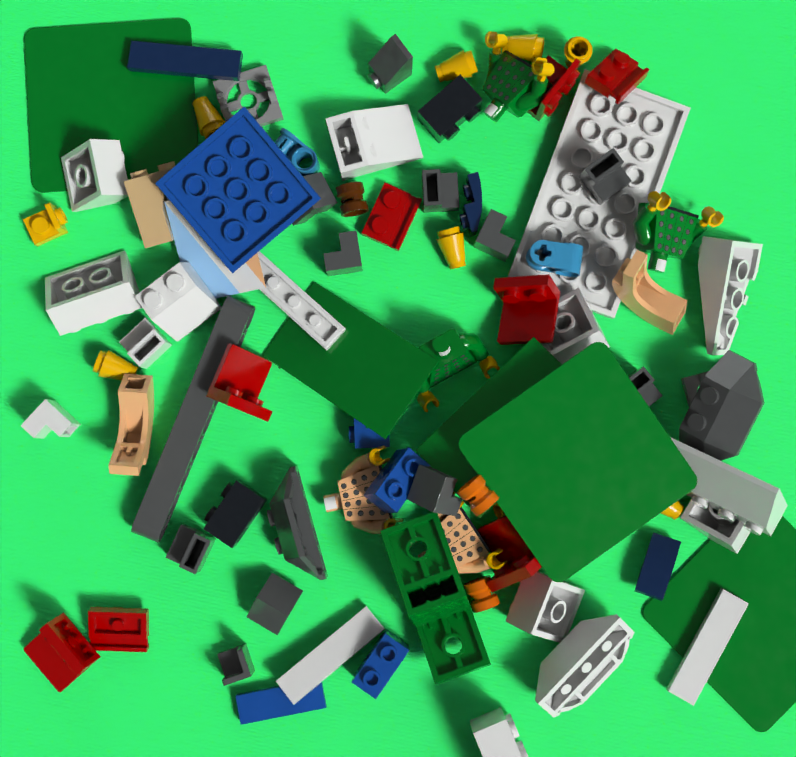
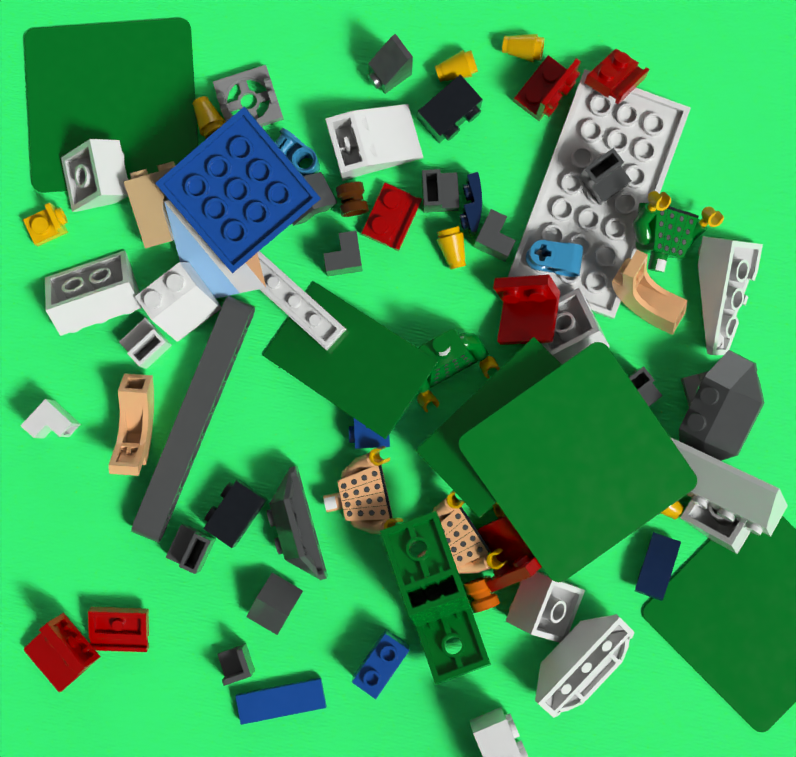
(113, 366): yellow cone -> none
(185, 60): dark blue tile -> none
(240, 381): red bracket -> none
(330, 655): white tile -> none
(394, 481): blue brick -> none
(434, 491): dark grey piece -> none
(478, 495): orange wheel -> none
(512, 81): green torso -> none
(578, 48): yellow cone -> none
(707, 646): white tile -> none

